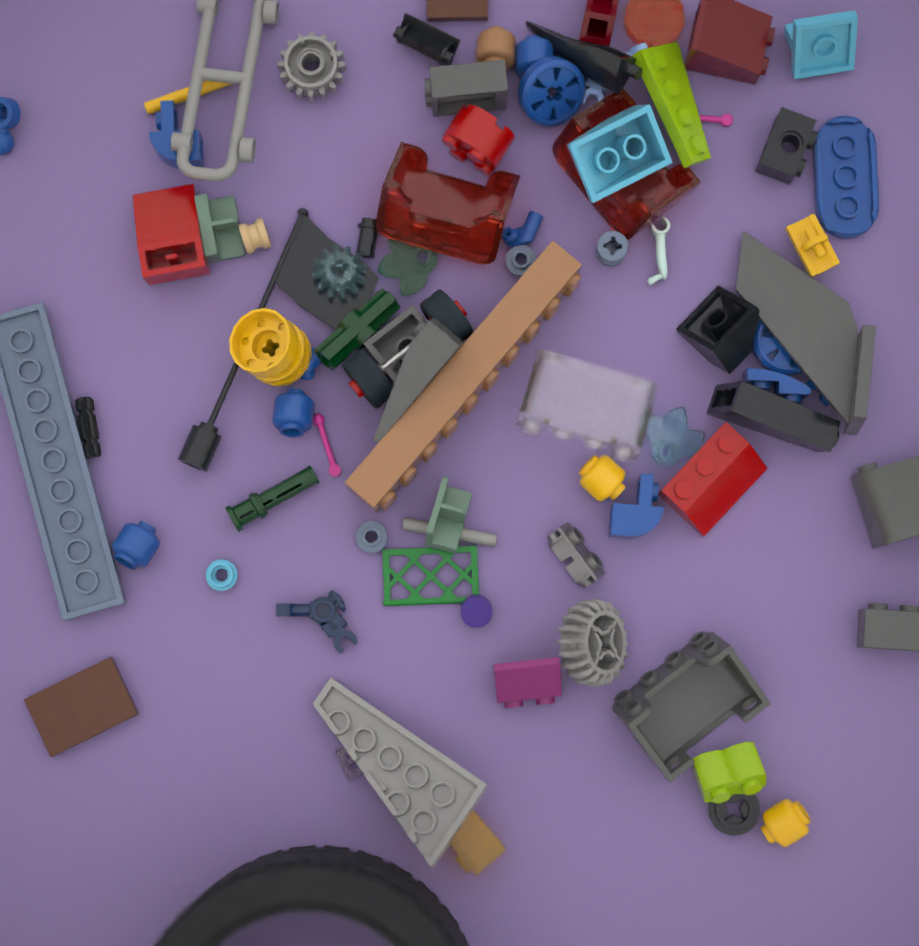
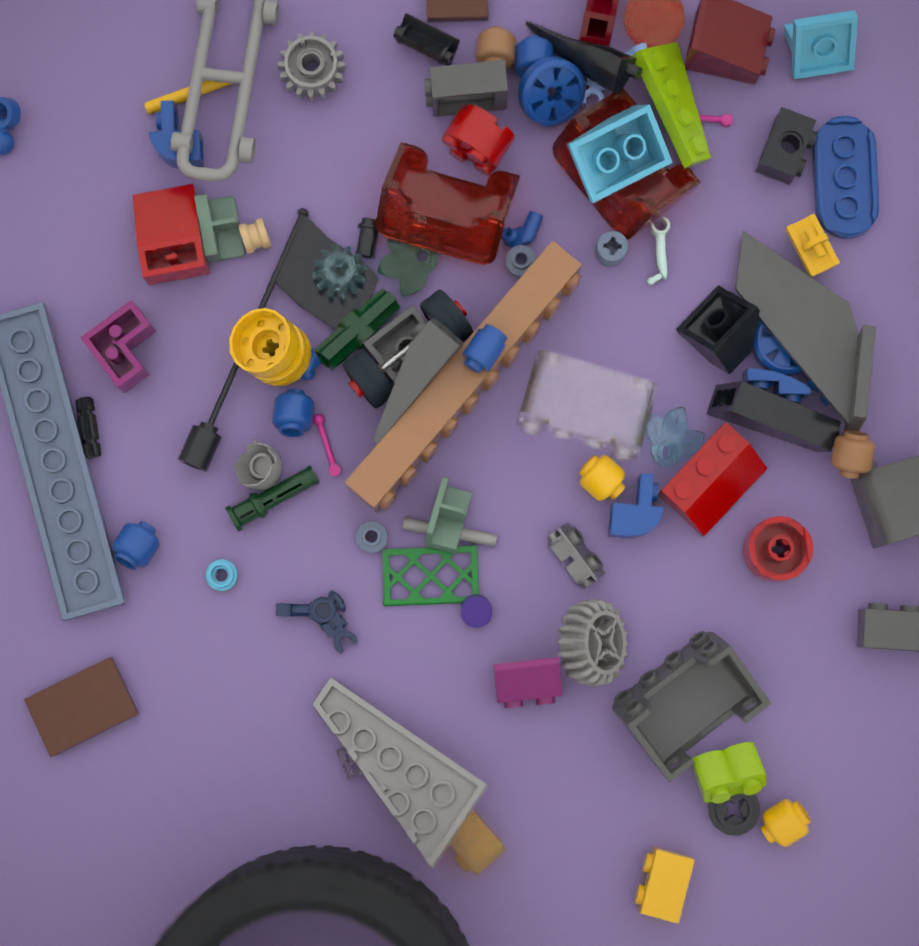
(113, 344): none -> magenta brick
(259, 466): none -> light grey hair
(484, 349): none -> blue brick
(664, 884): none -> yellow brick
(787, 534): none -> red brick
(853, 453): none -> medium nougat head

